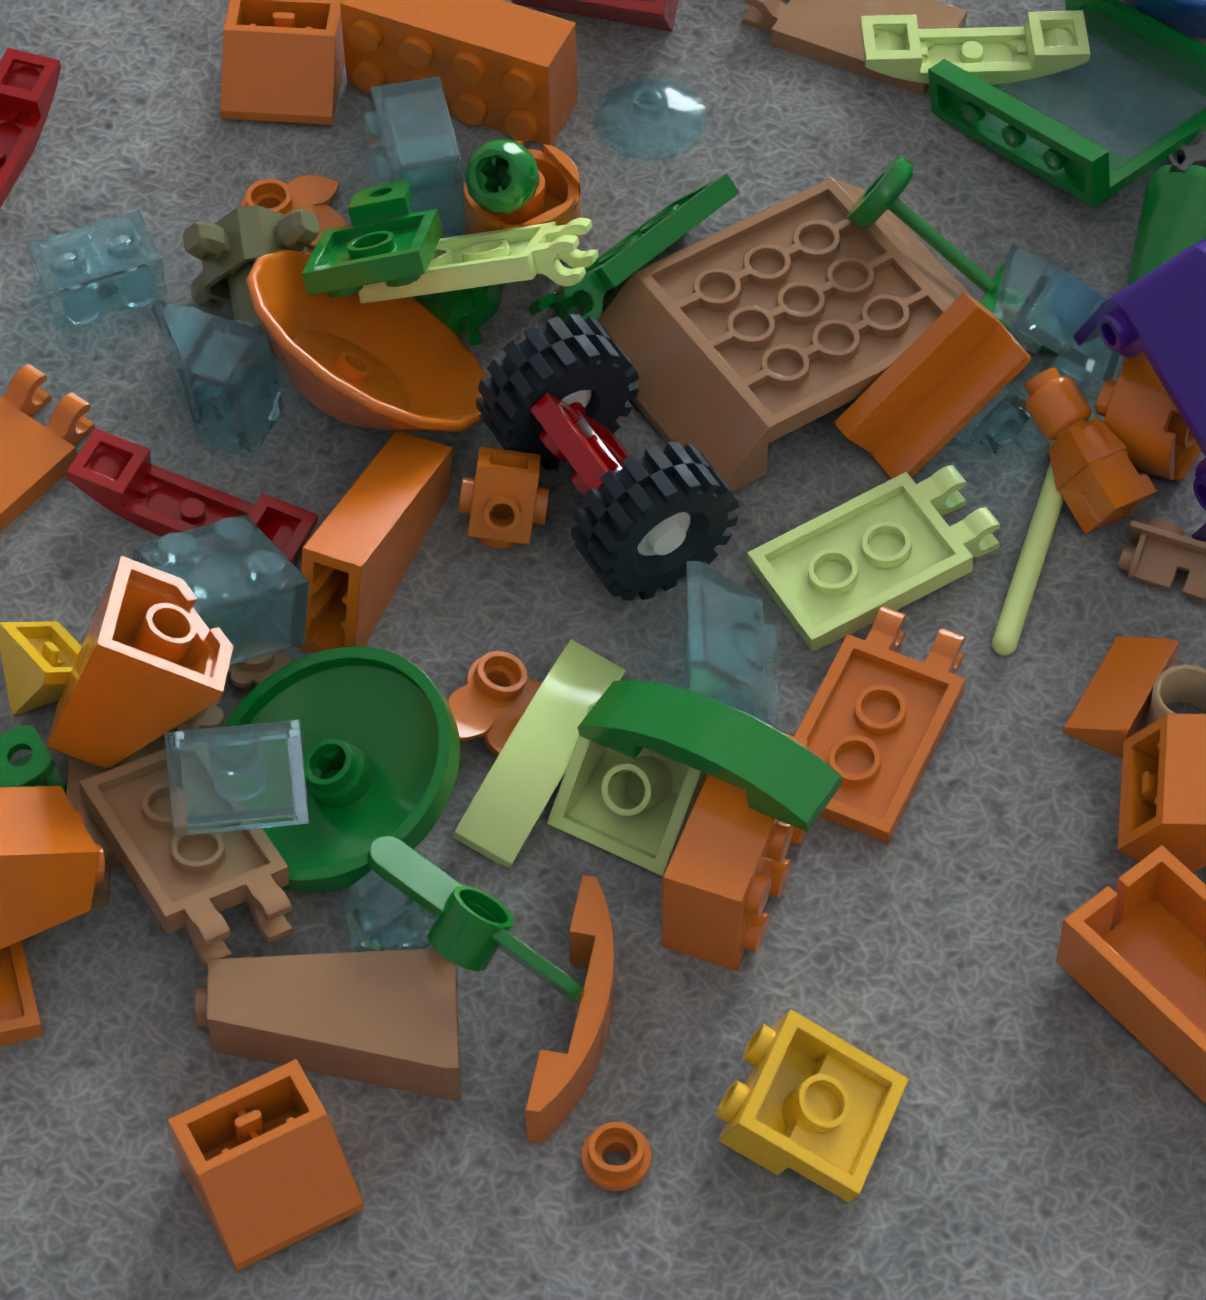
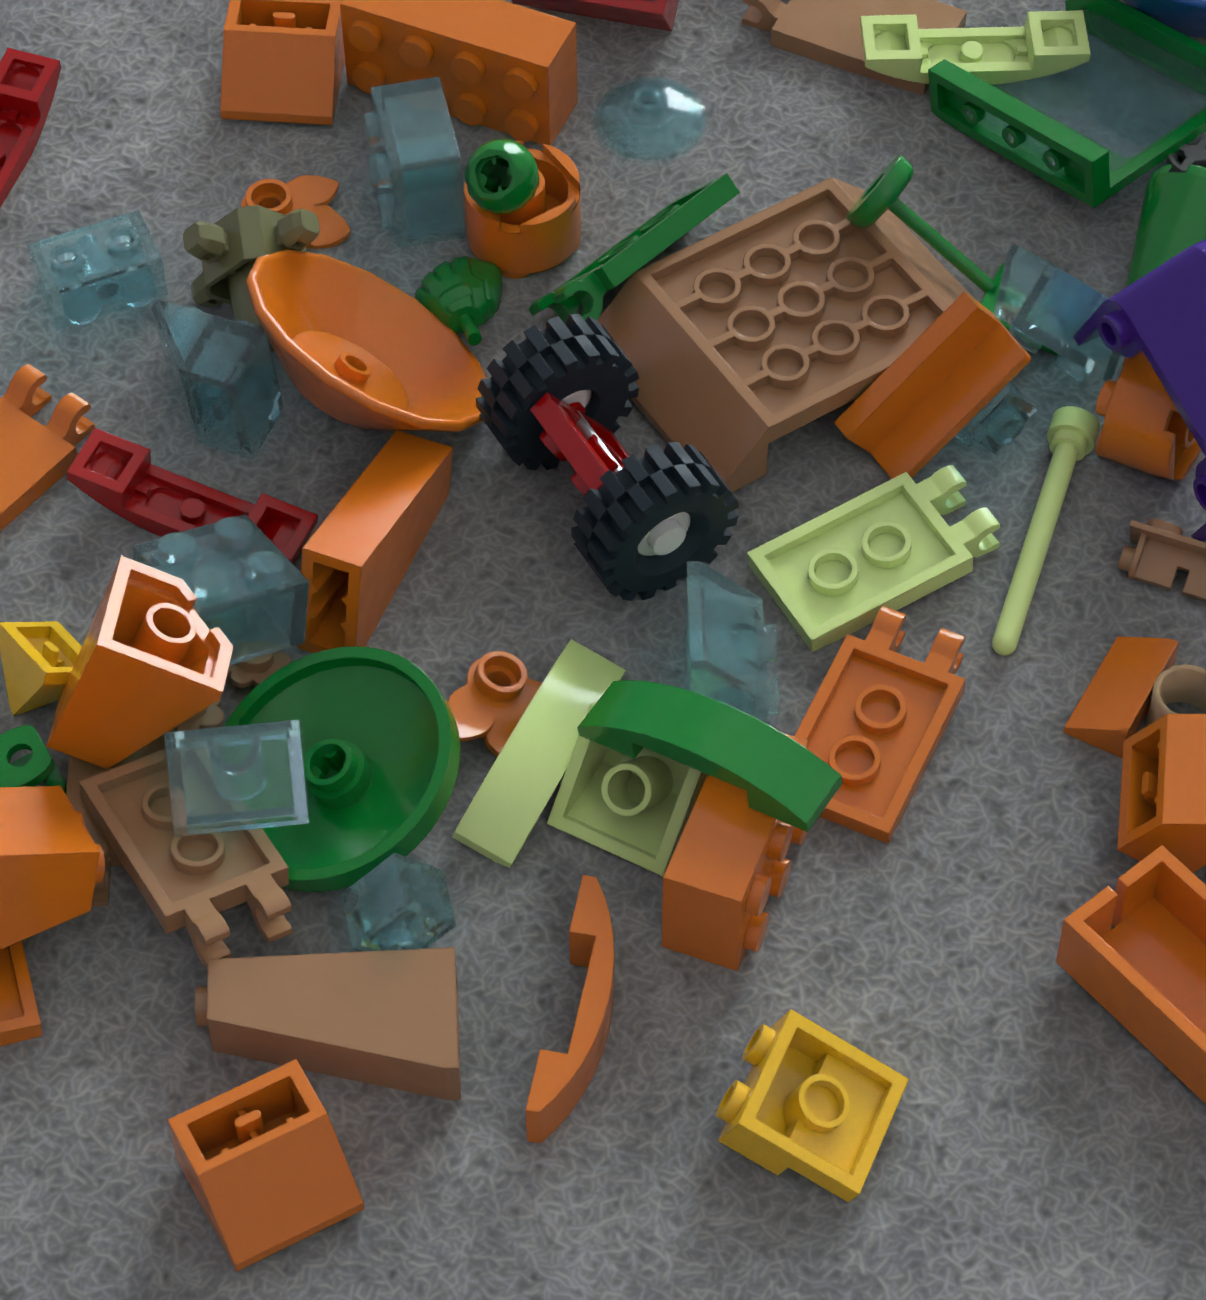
(379, 246): green plate -> none
(468, 920): green piece -> none
(497, 259): yellowish green tile -> none
(504, 497): orange brick -> none
(616, 1138): orange plate -> none
(1087, 458): orange piece -> none

